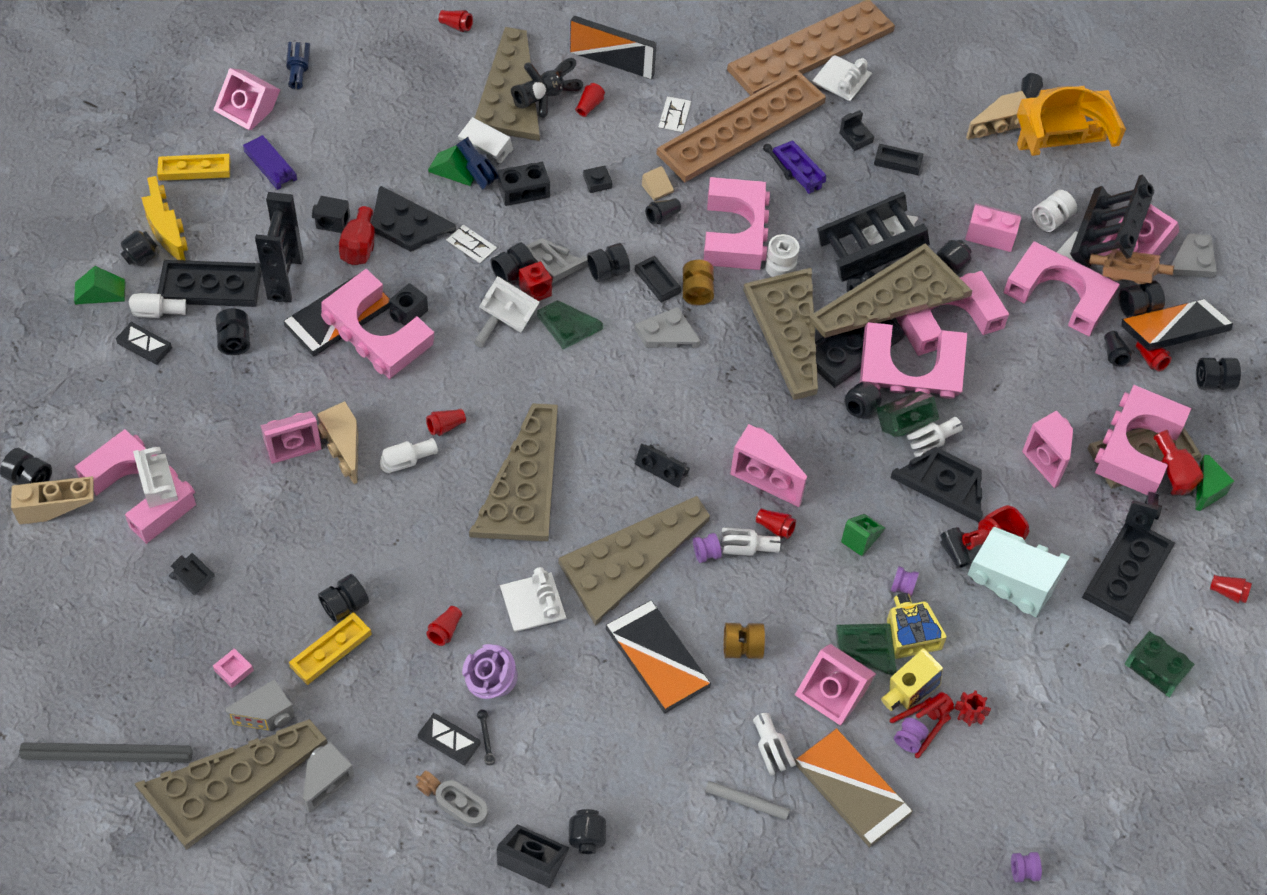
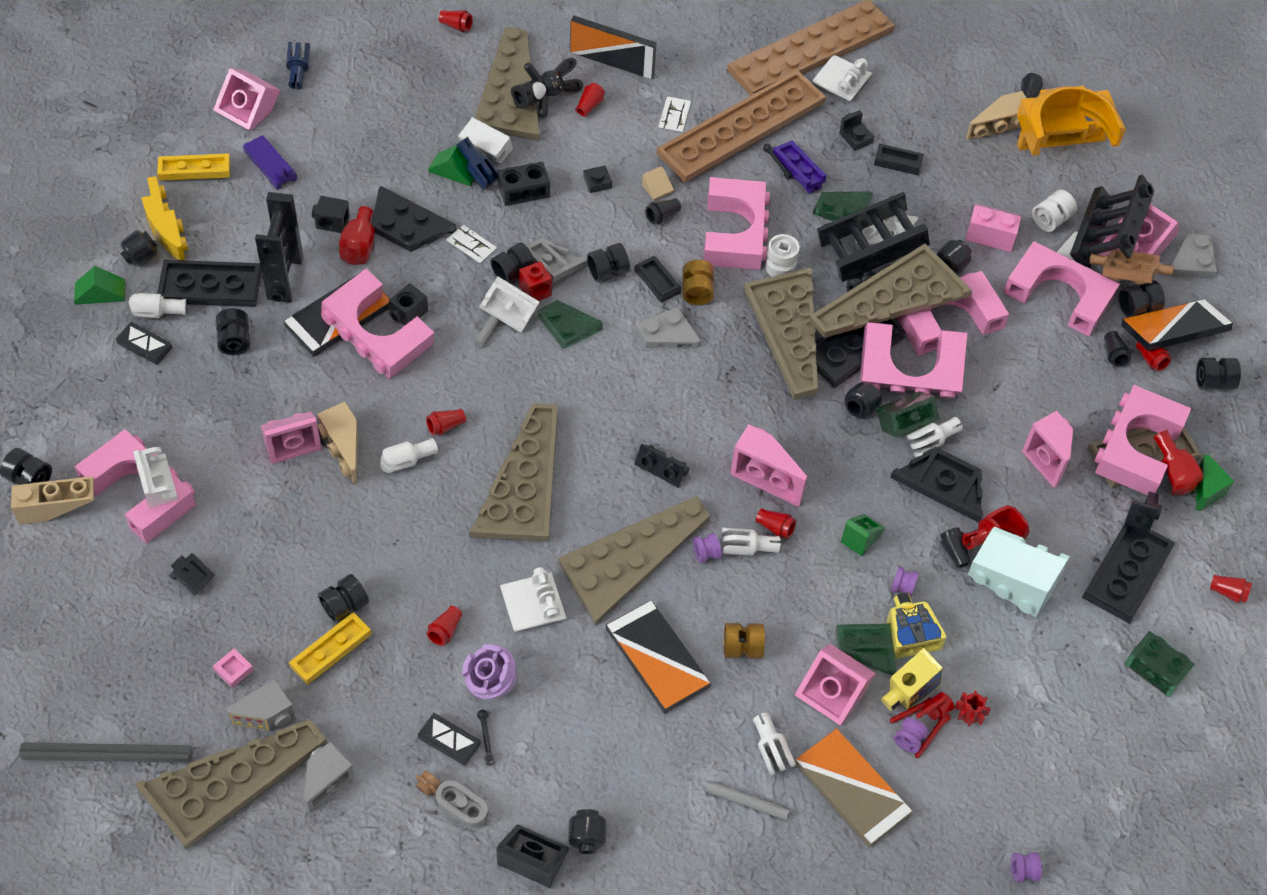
(840, 204): none -> clear green wing

